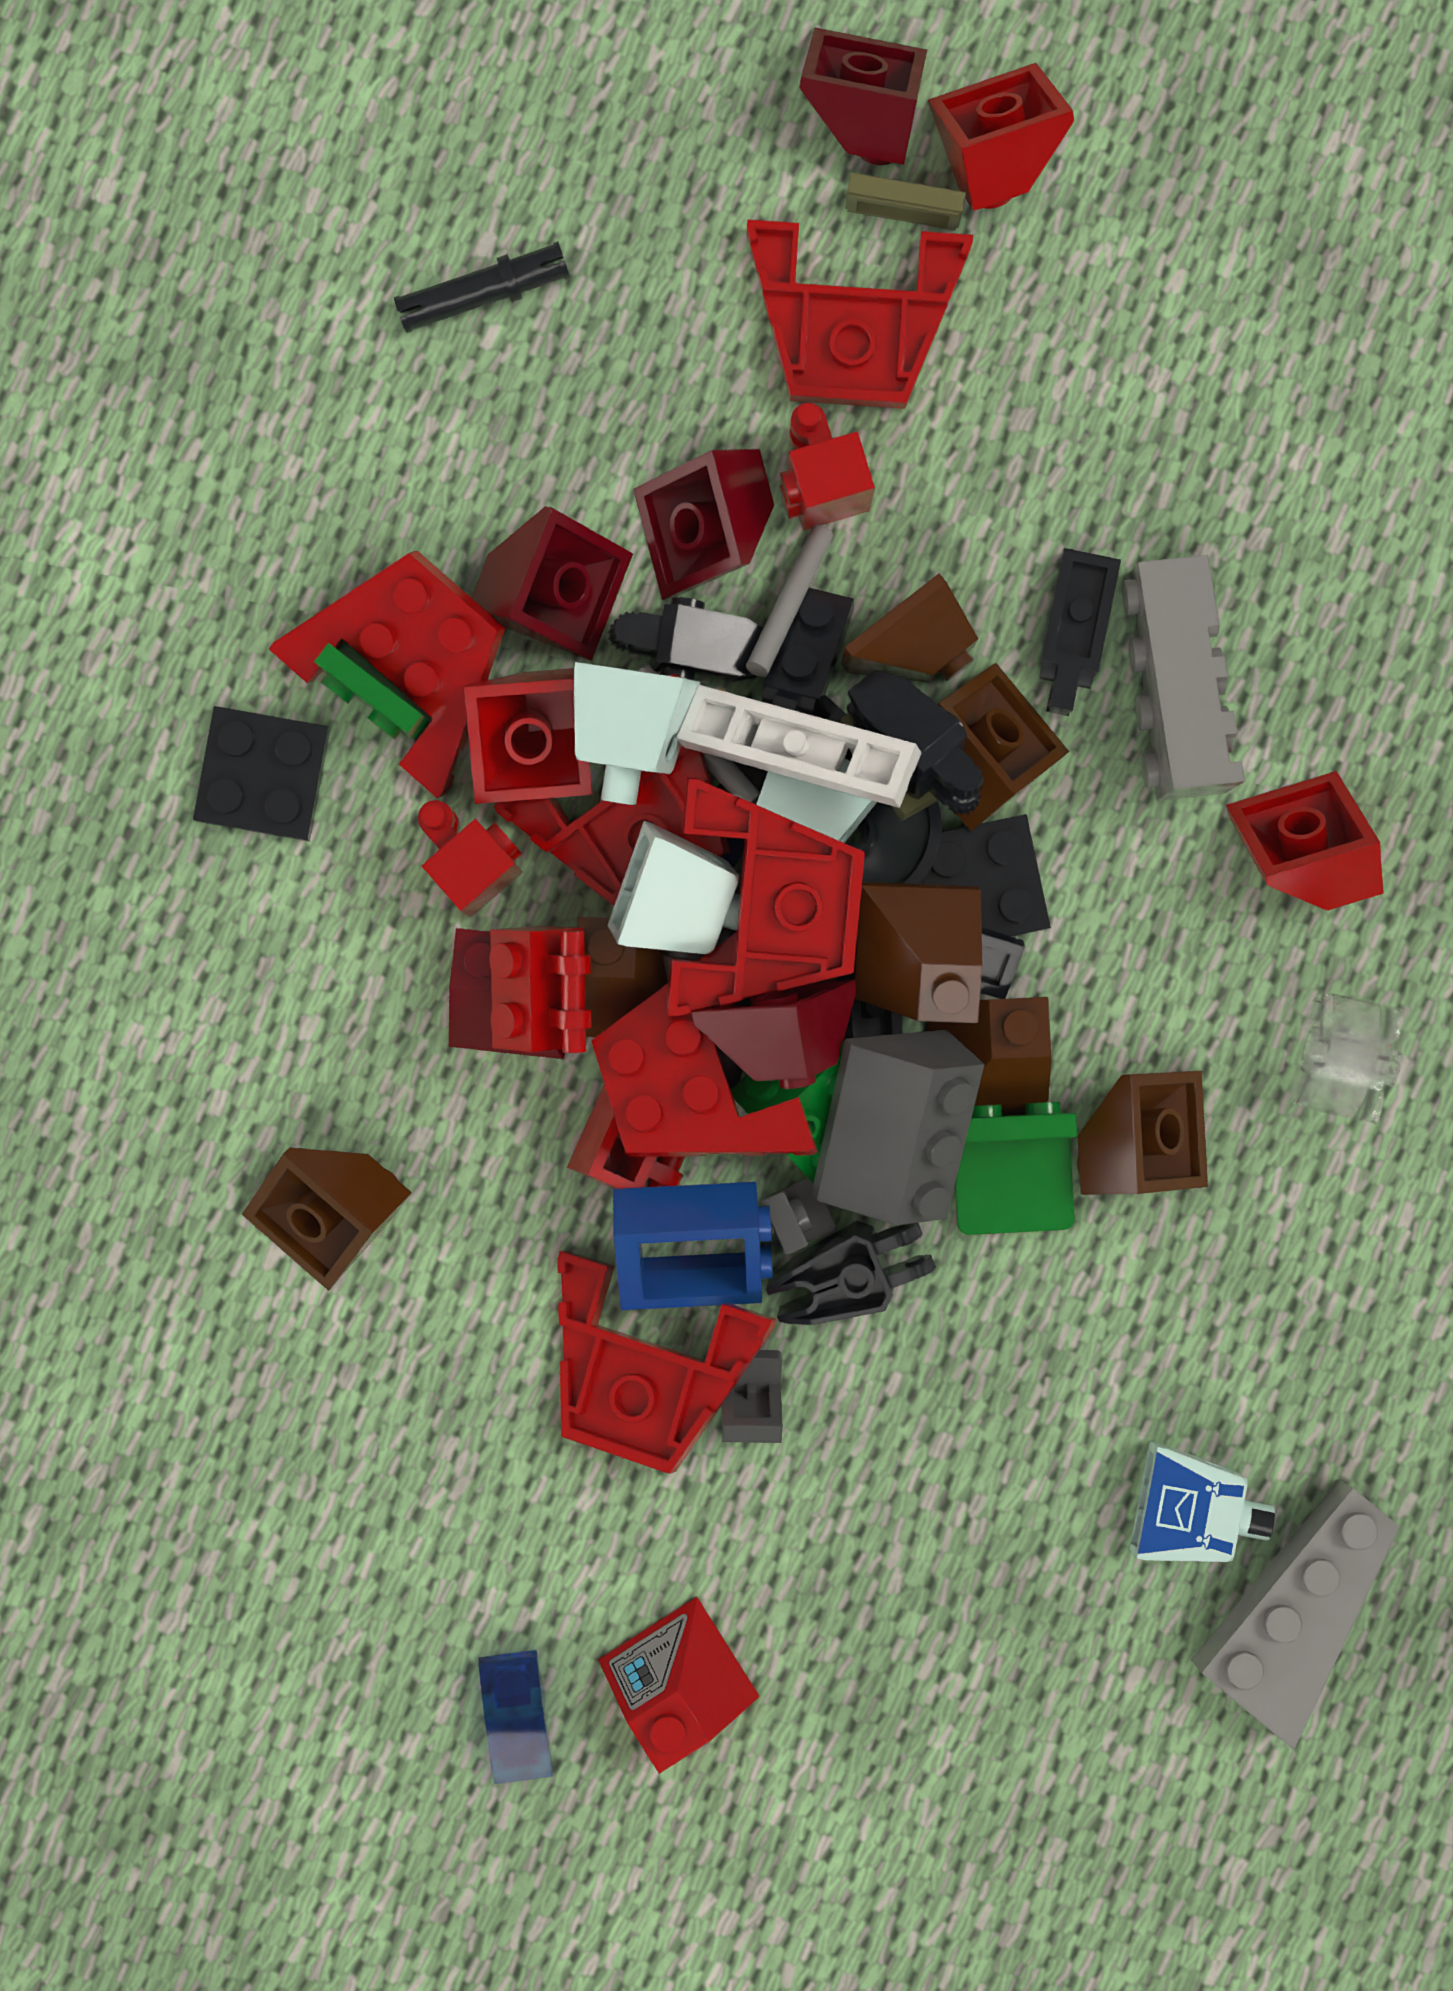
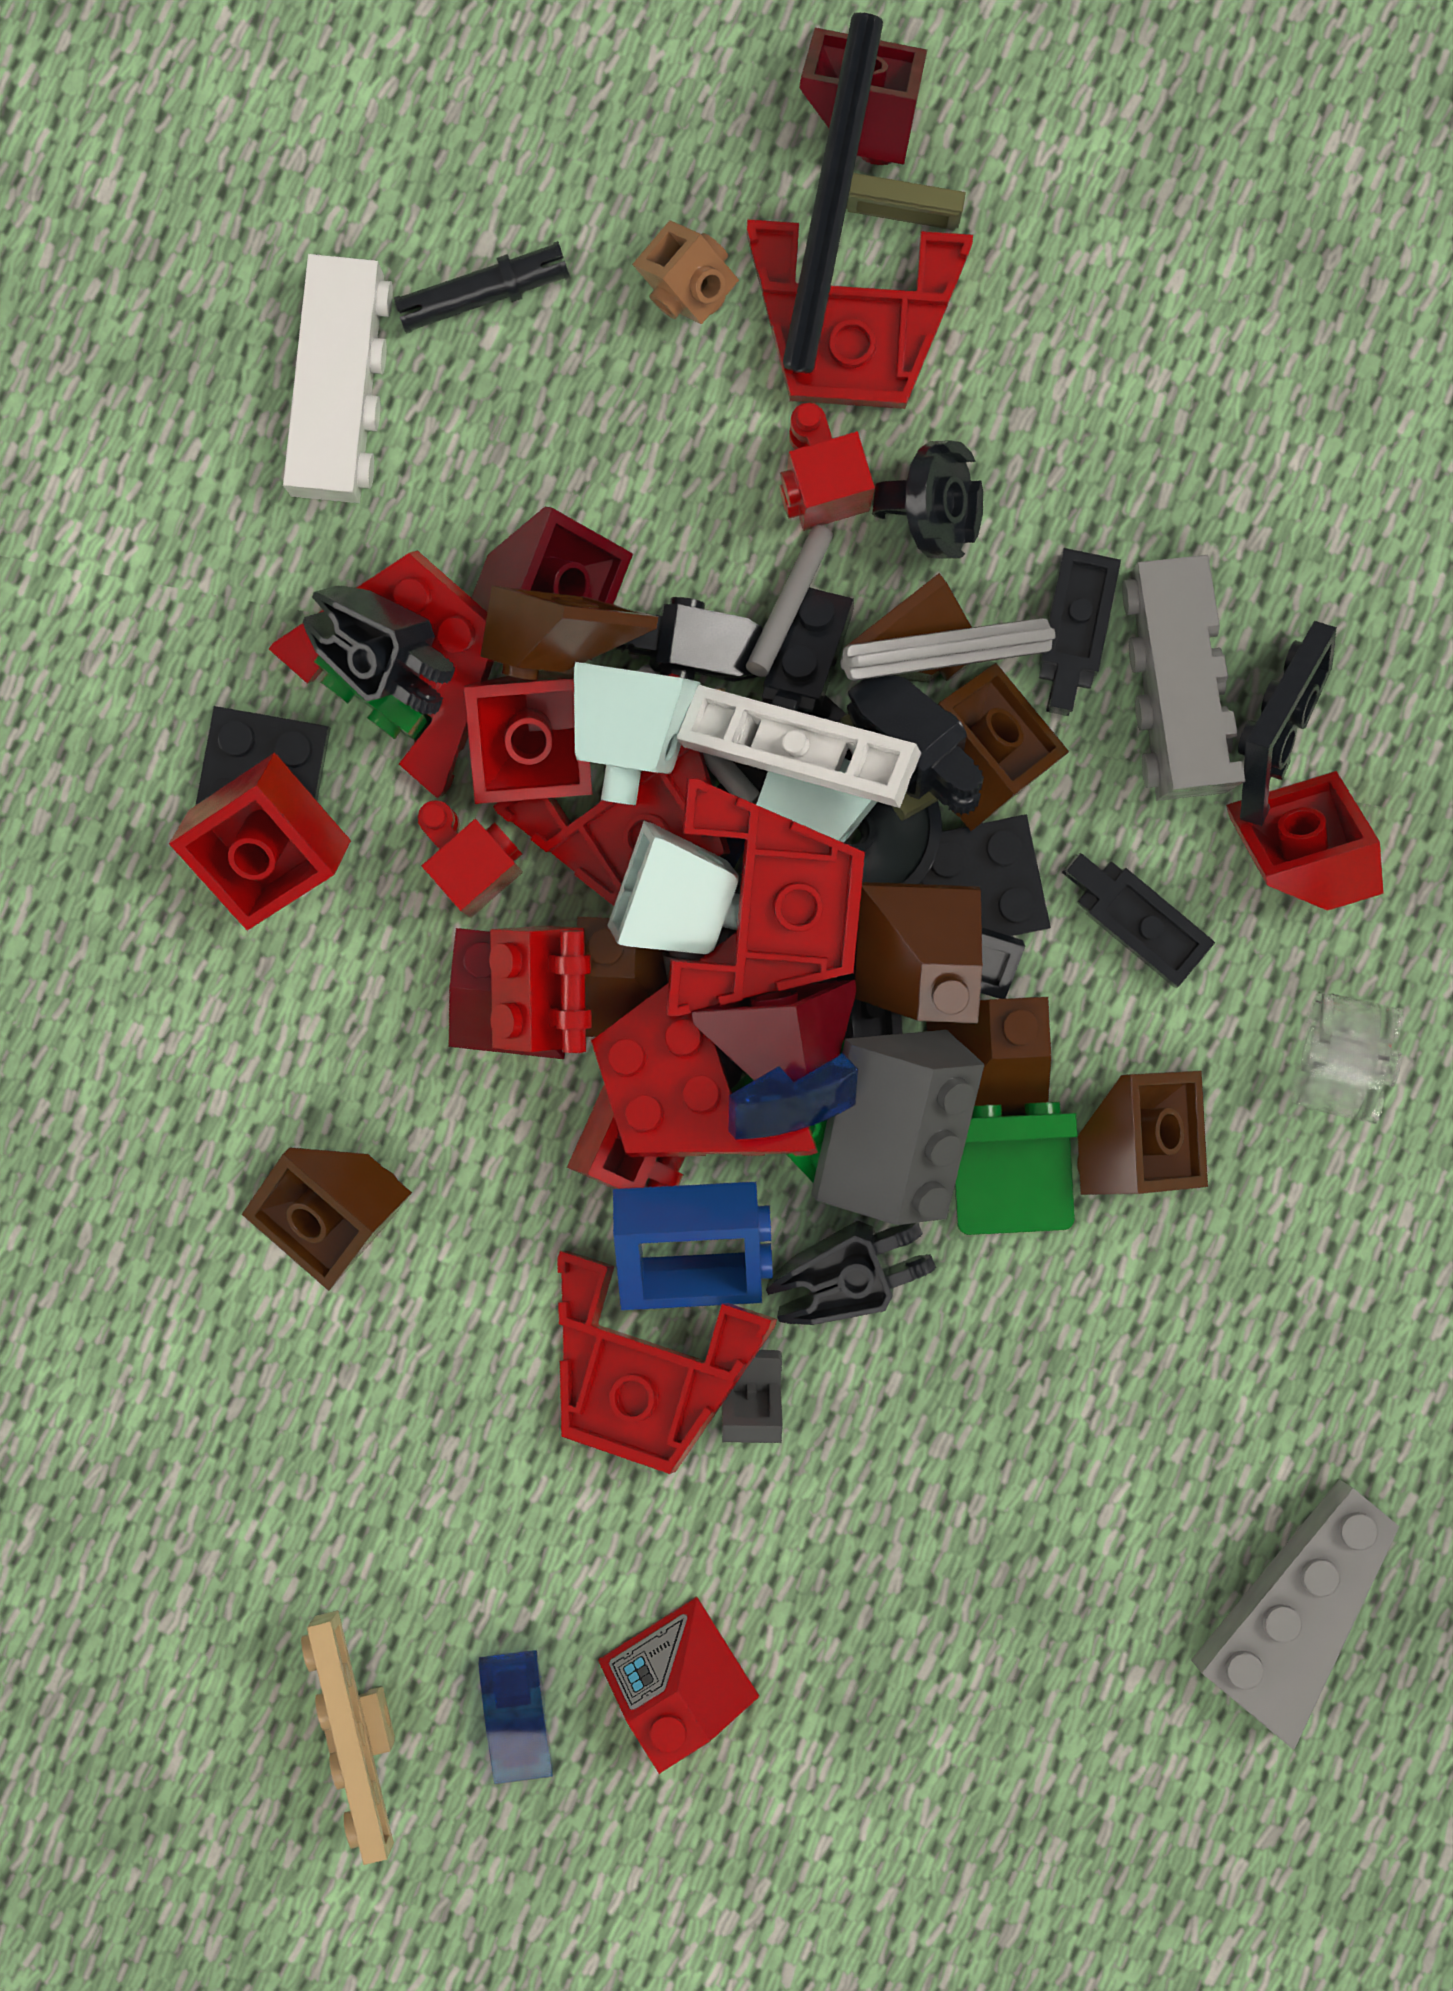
(260, 842): none -> red brick
(335, 379): none -> white brick
(354, 1732): none -> tan plate
(378, 647): none -> black hinge
(554, 630): none -> reddish brown slope
(686, 272): none -> medium nougat brick
(704, 517): dark red slope -> none
(780, 1106): none -> clear blue slope
(798, 1216): dark grey bracket -> none
(833, 192): none -> black axle
(937, 498): none -> black tile
(947, 649): none -> light grey axle
(1001, 133): red slope -> none
(1139, 918): none -> black hinge
(1193, 1509): torso -> none
(1283, 709): none -> black wing

